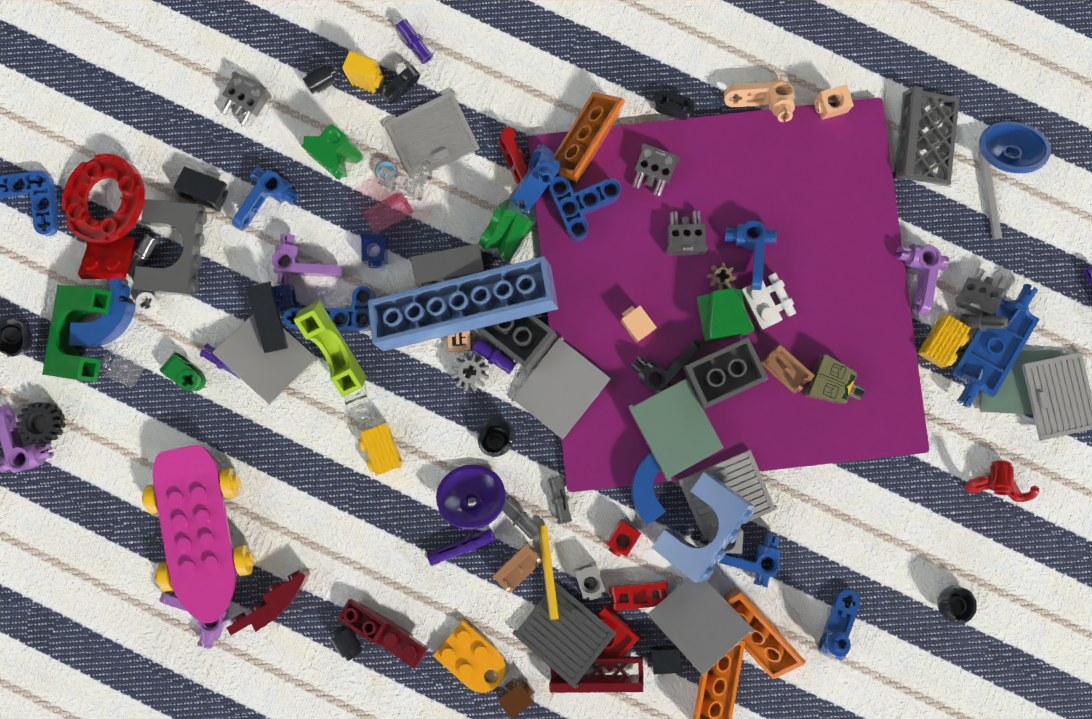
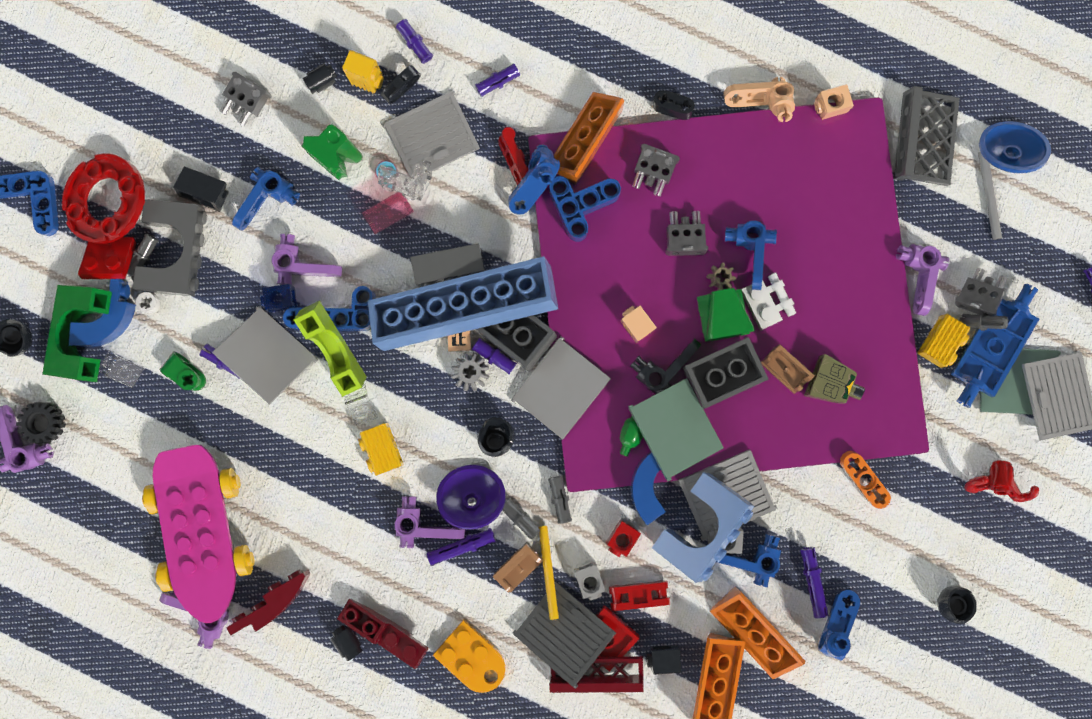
(267, 317): black tile -> none
(369, 241): clear blue brick -> none
(410, 511): none -> medium lavender piece
(497, 80): none -> dark purple pin
(507, 230): green piece -> none
(516, 697): reddish brown brick -> none
(630, 436): none -> green plant
(700, 623): light grey piece -> none
(815, 587): none -> dark purple pin
(860, 462): none -> orange beam

